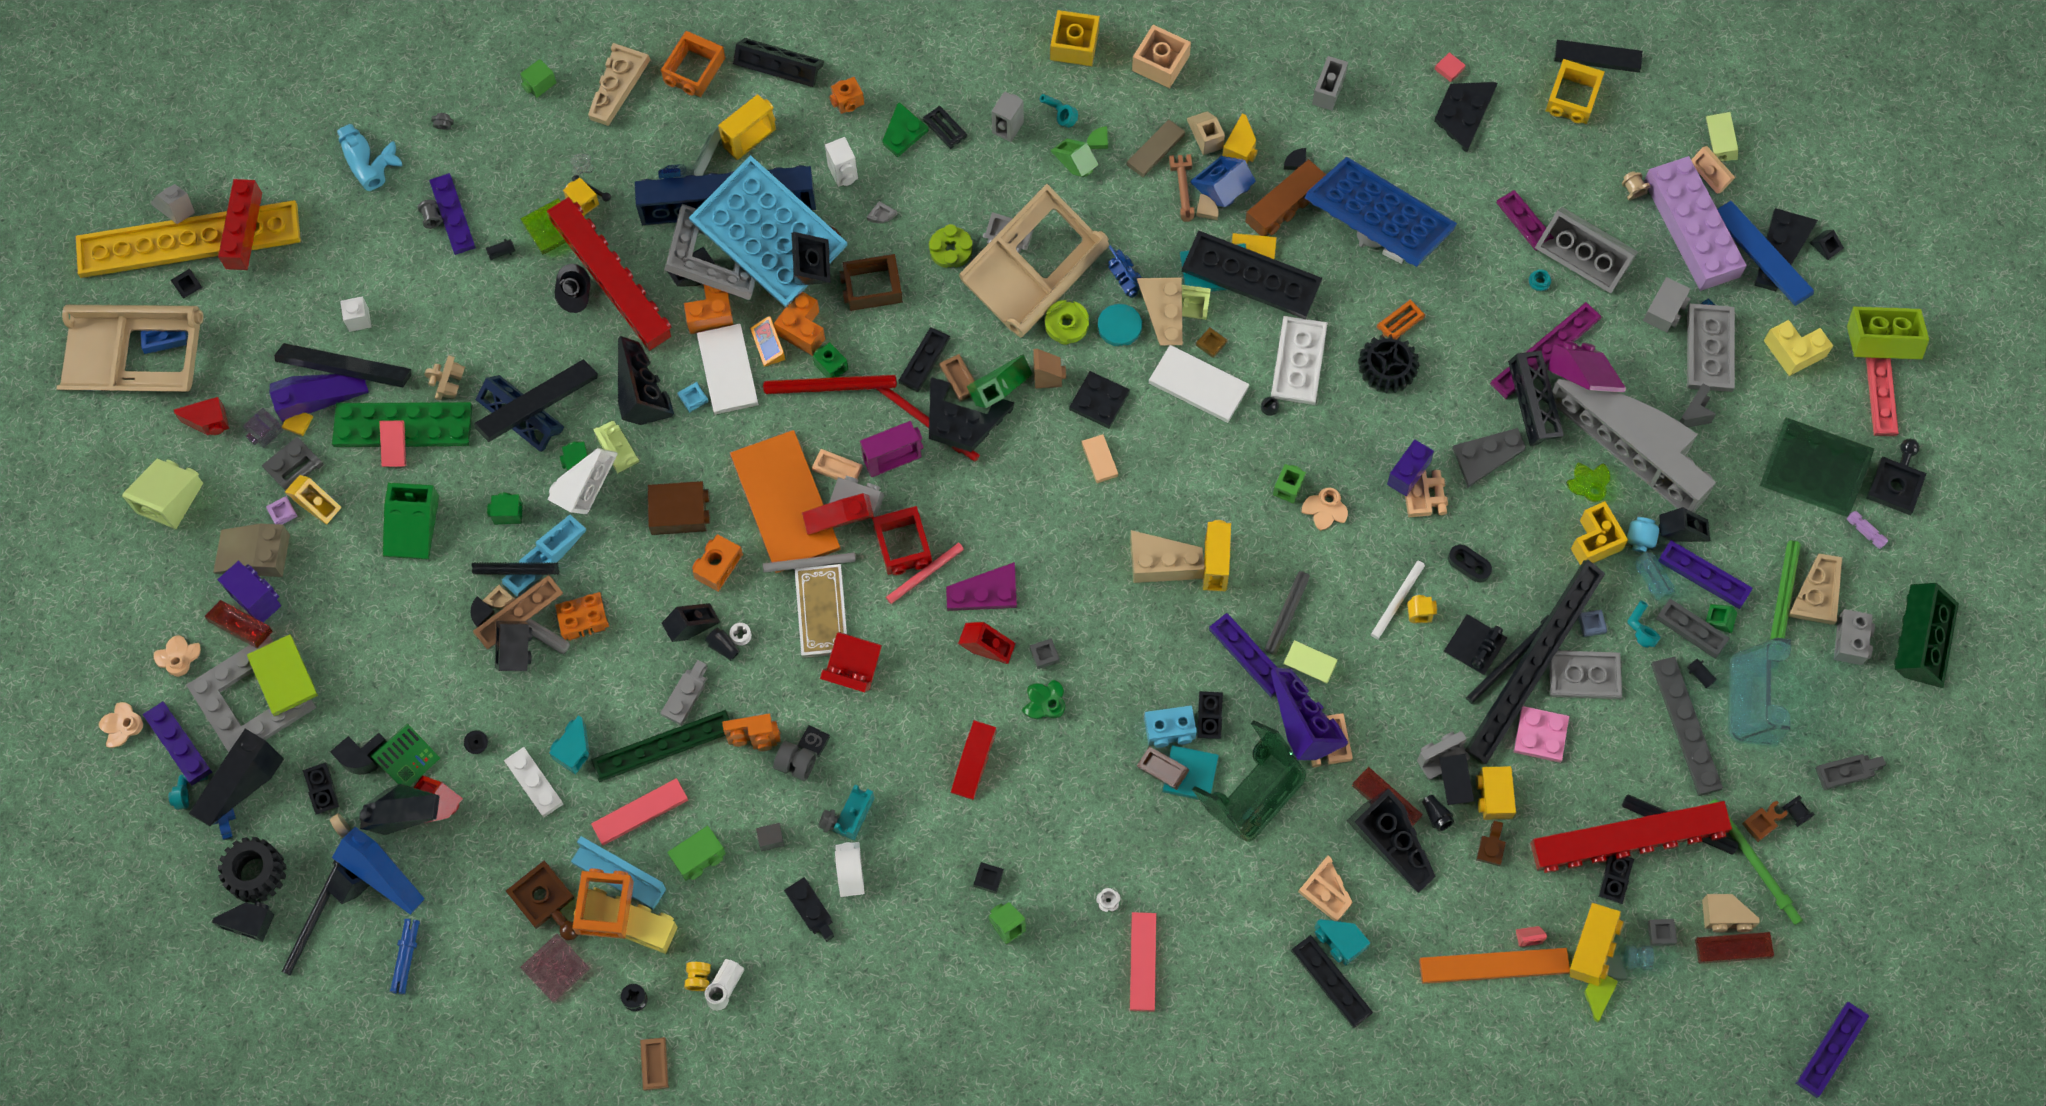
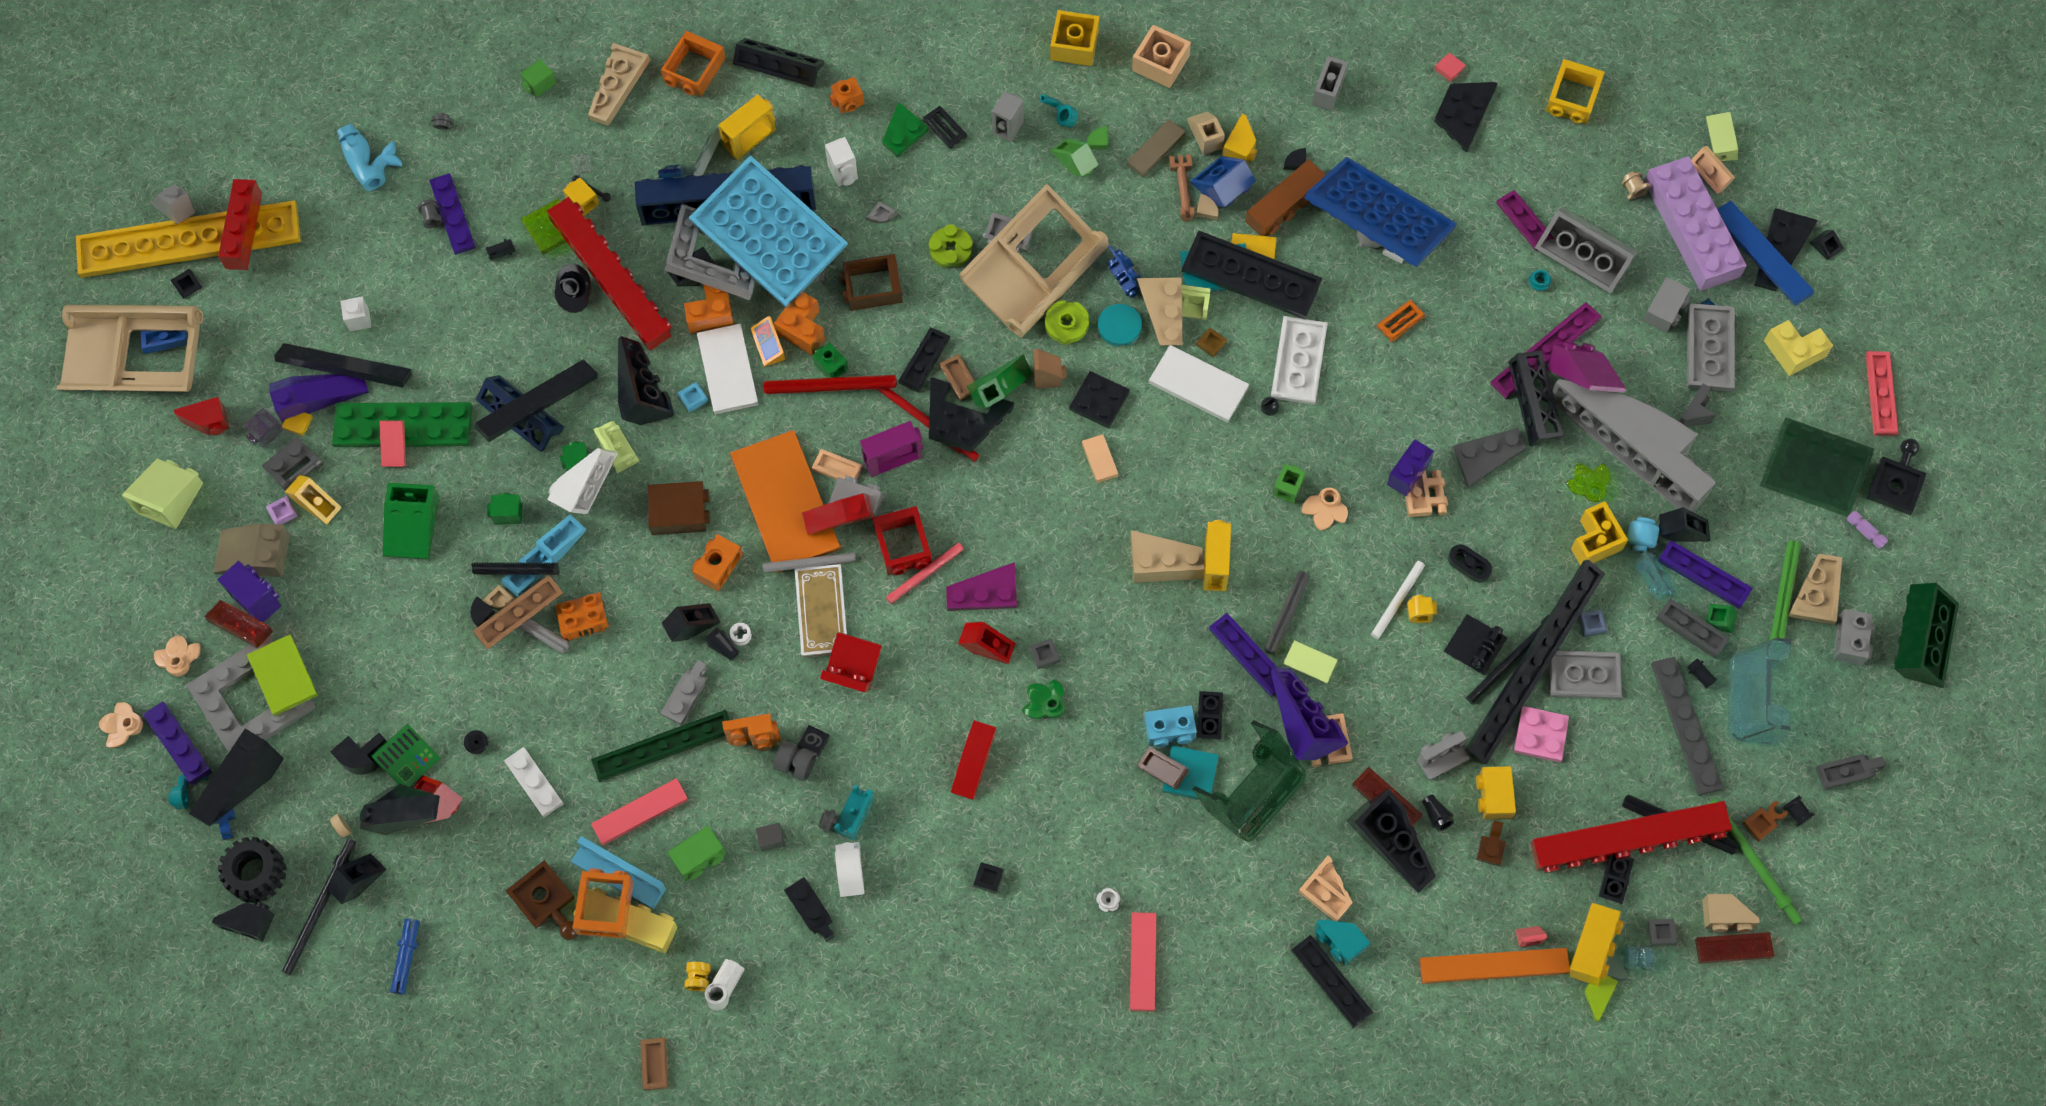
(321, 788): black slope -> none
(375, 867): blue wedge -> none
(445, 388): tan hips -> none
(512, 645): black brick -> none
(555, 968): tile -> none
(573, 747): teal slope -> none
(636, 1002): black wheel -> none
(810, 259): black slope -> none
(1007, 921): bright green slope -> none
(1404, 371): black gear -> none
(1456, 779): black hinge -> none
(1599, 55): black tile -> none
(1645, 635): teal plate -> none
(1832, 1049): dark purple plate -> none
(1887, 332): lime brick -> none

